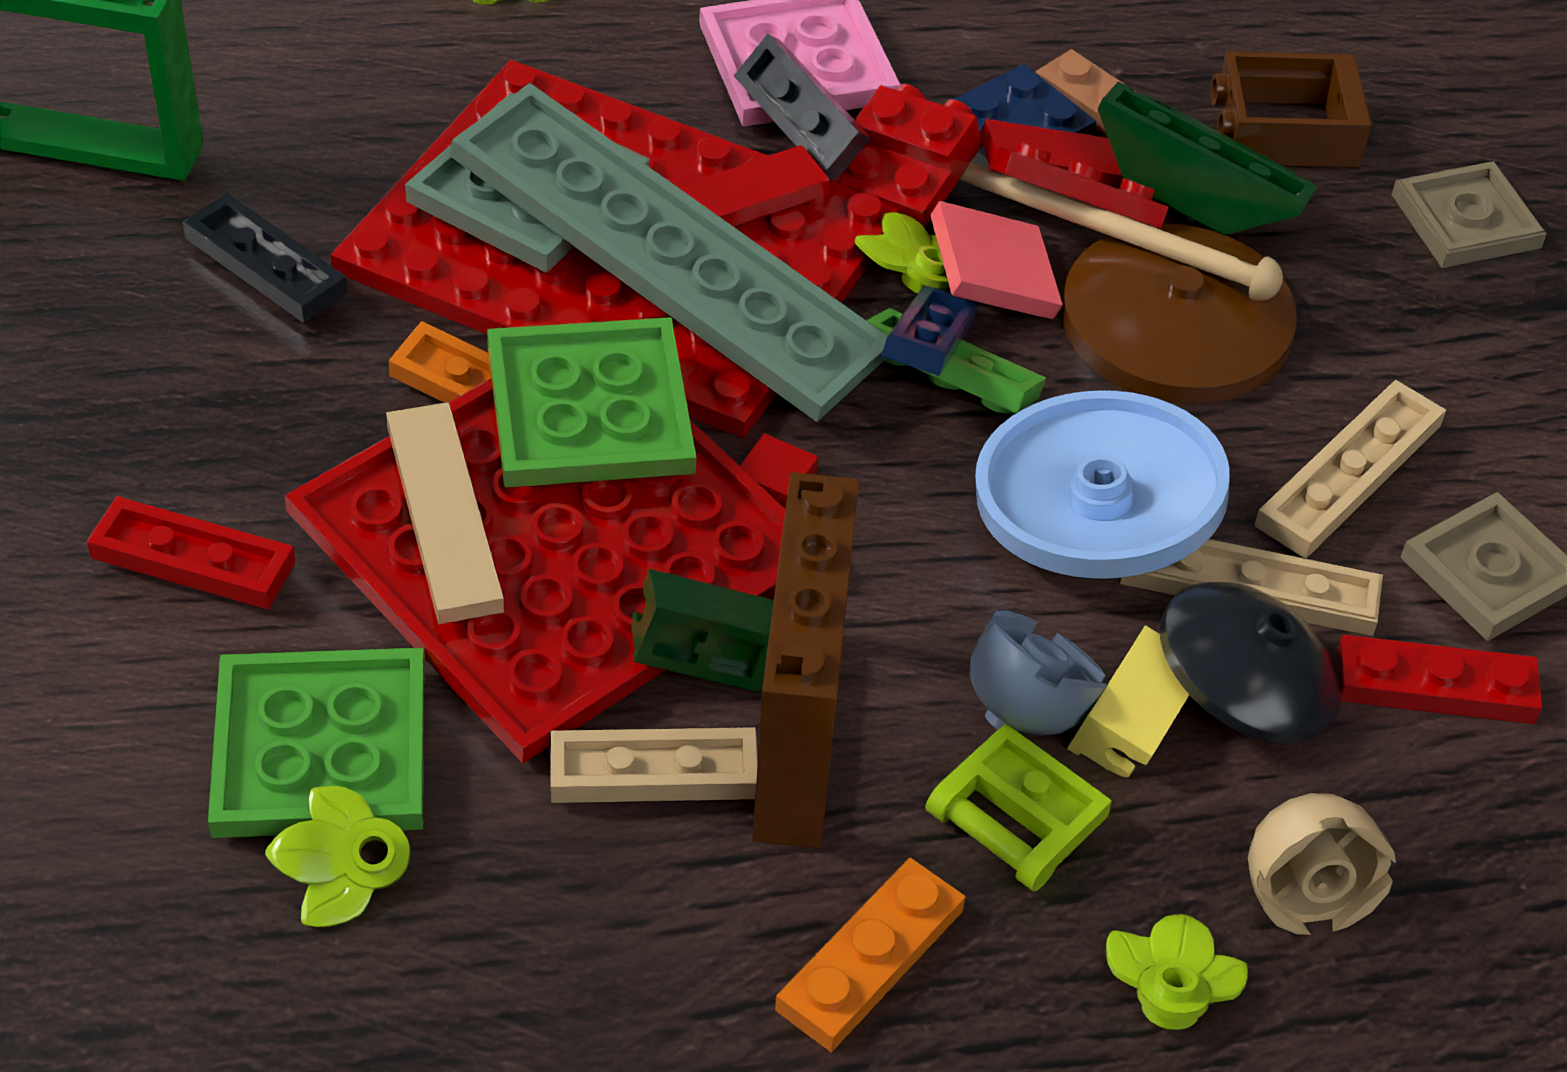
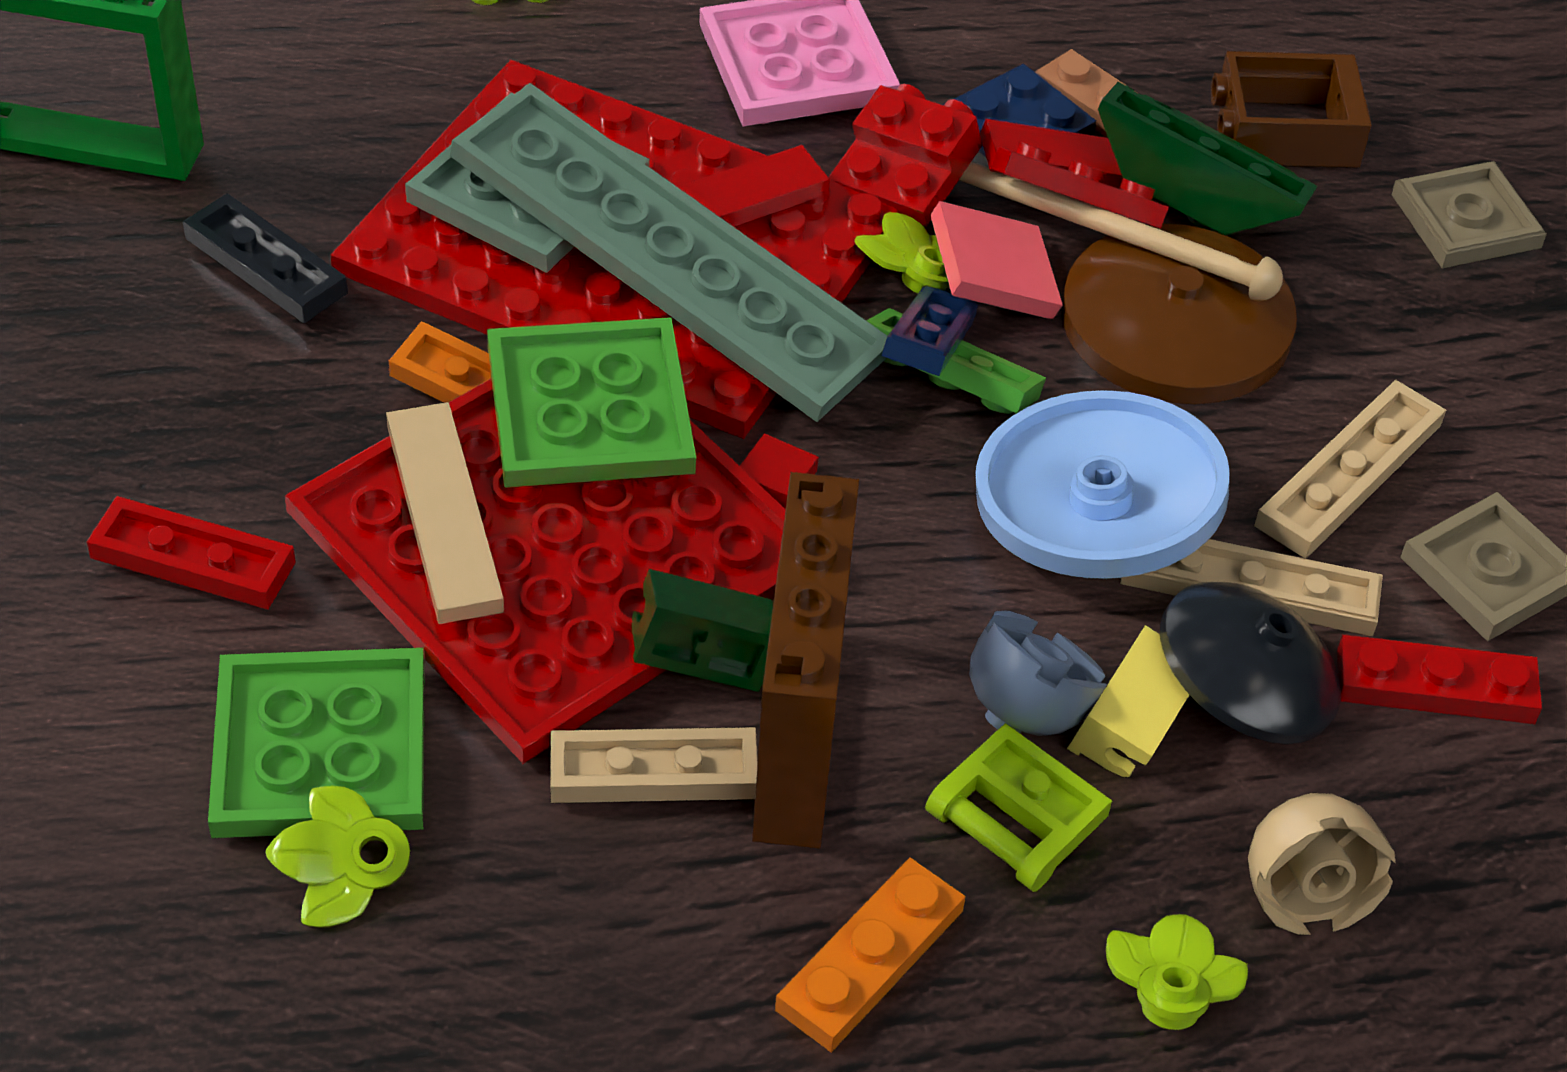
(802, 106): black plate -> none

